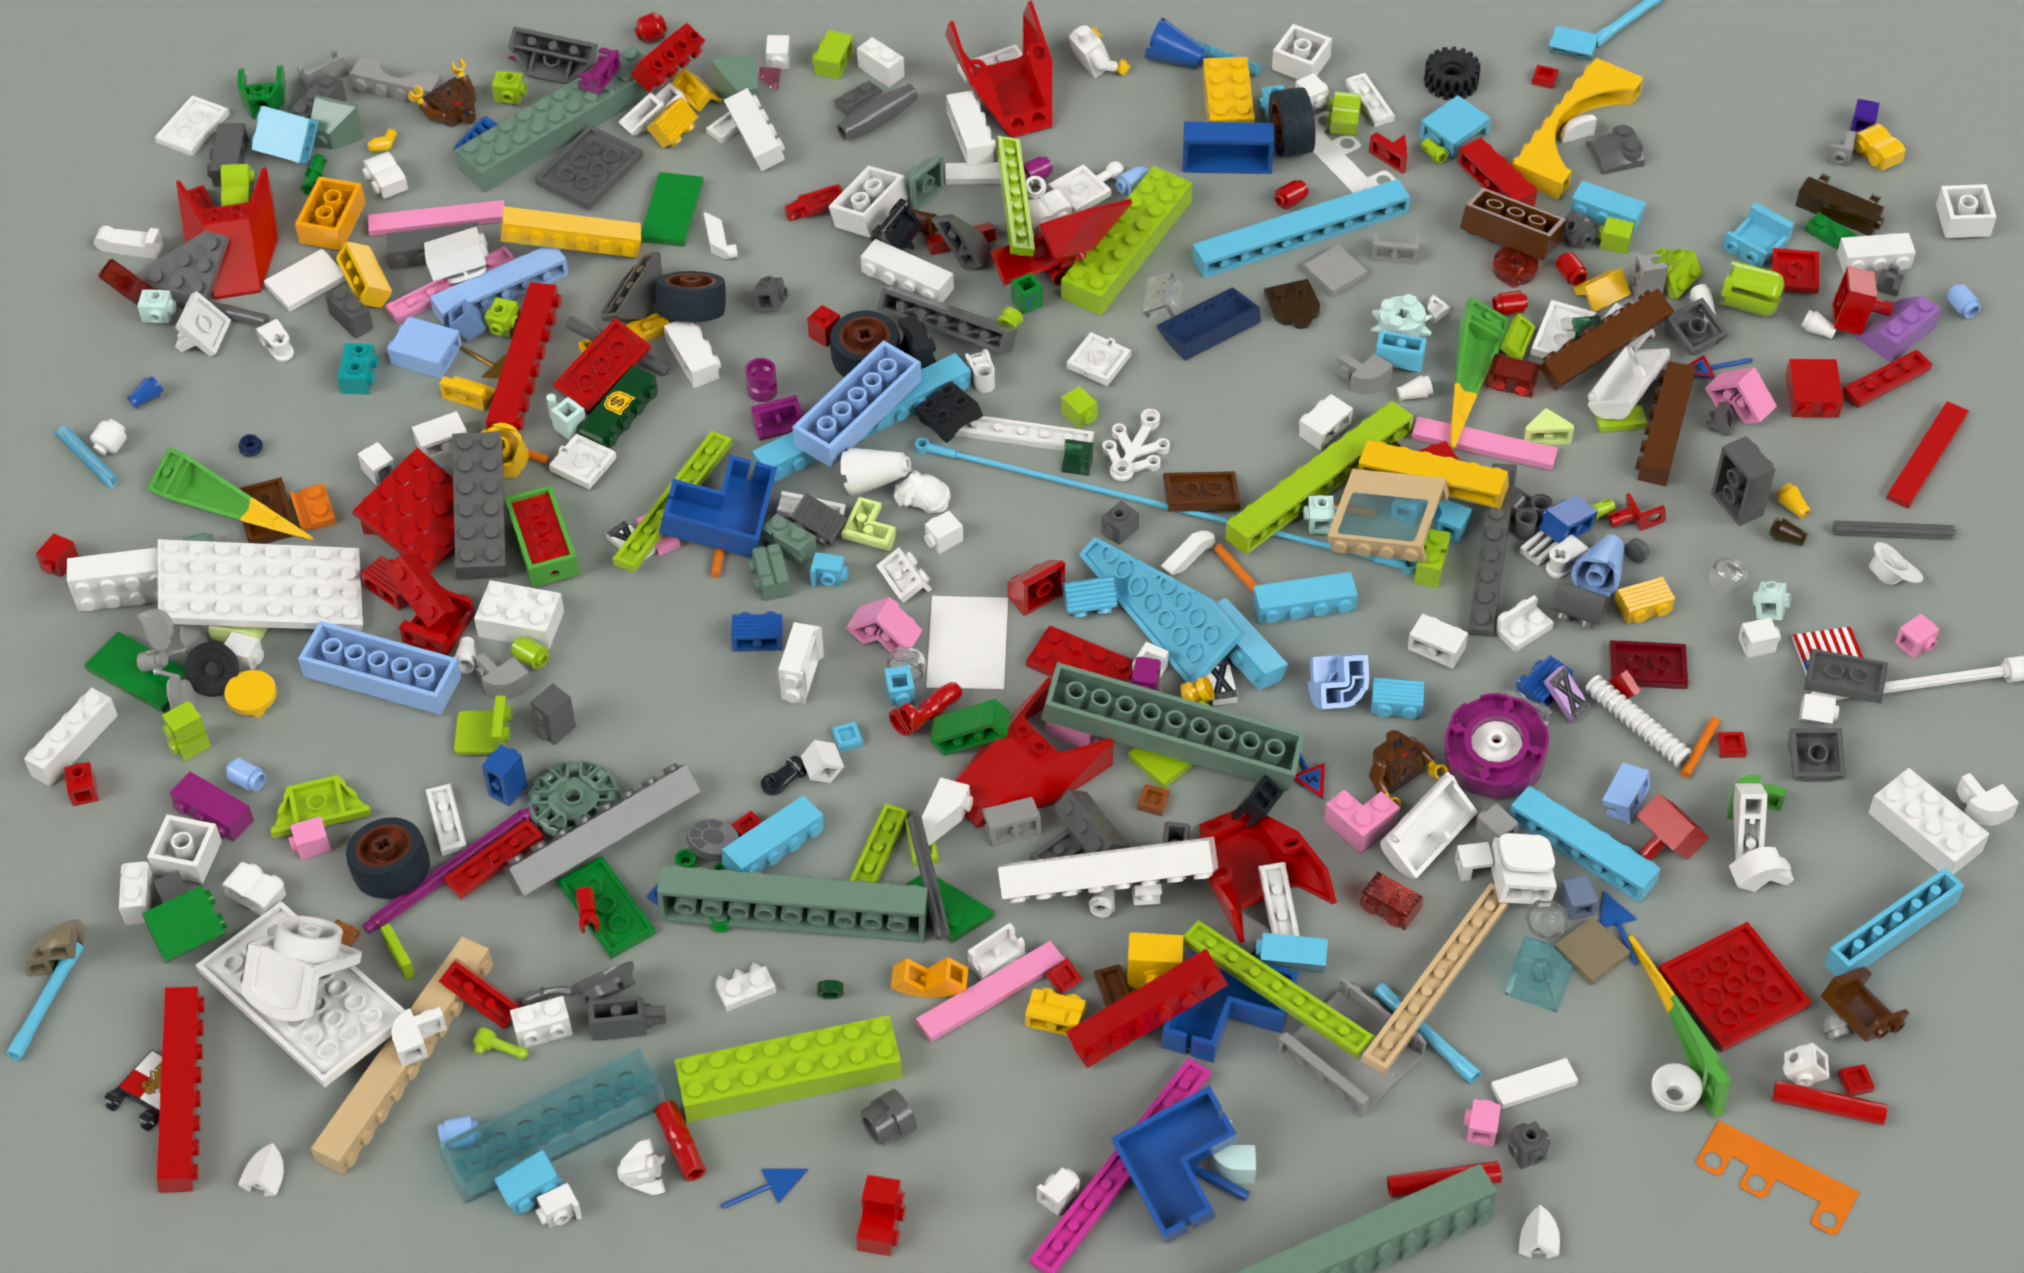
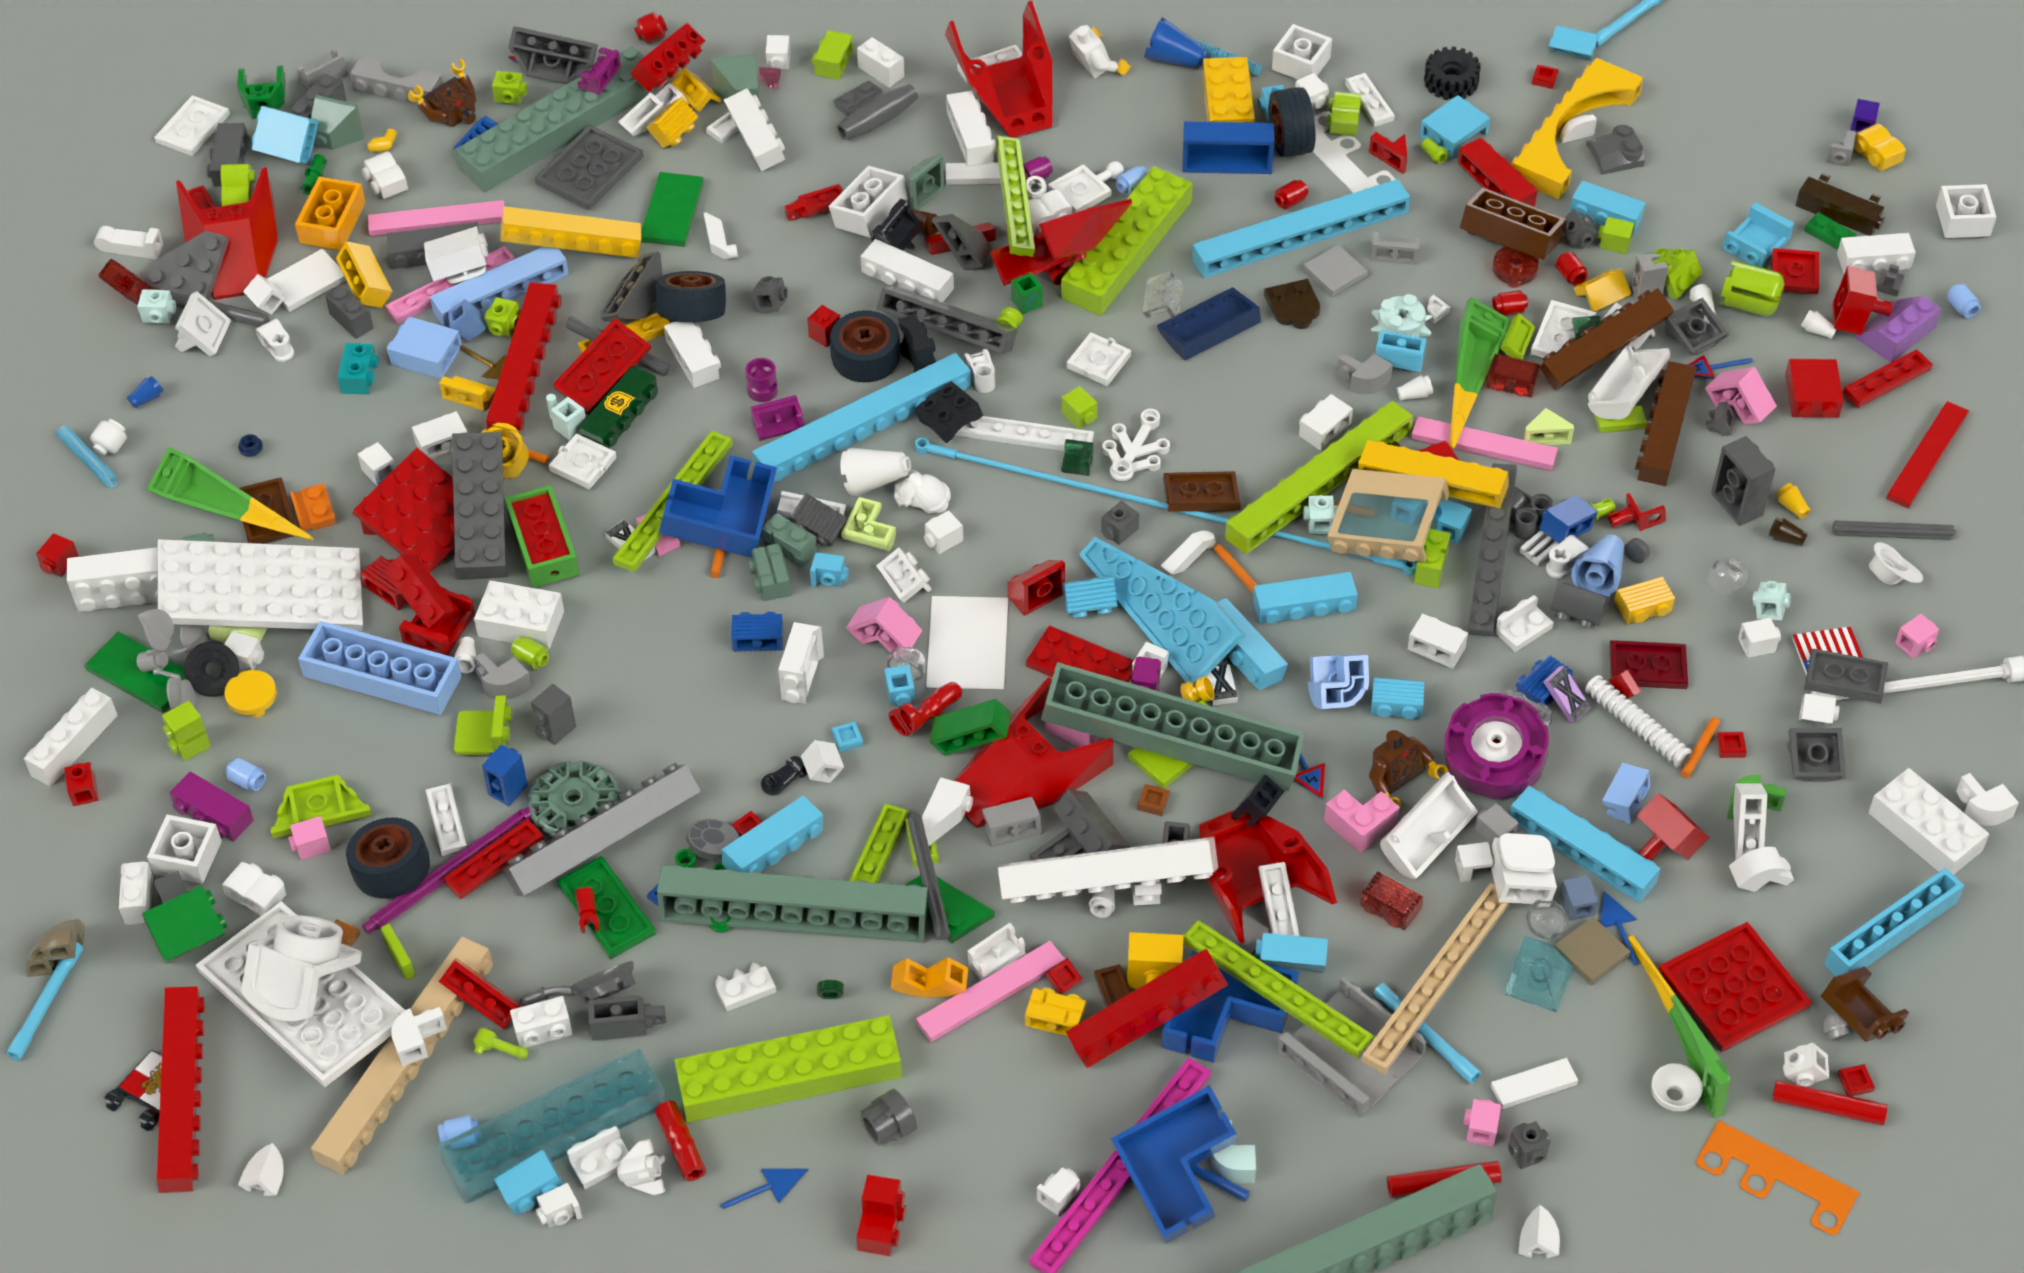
(264, 294): none -> white brick
(597, 1157): none -> white bracket
(857, 403): light blue brick -> none

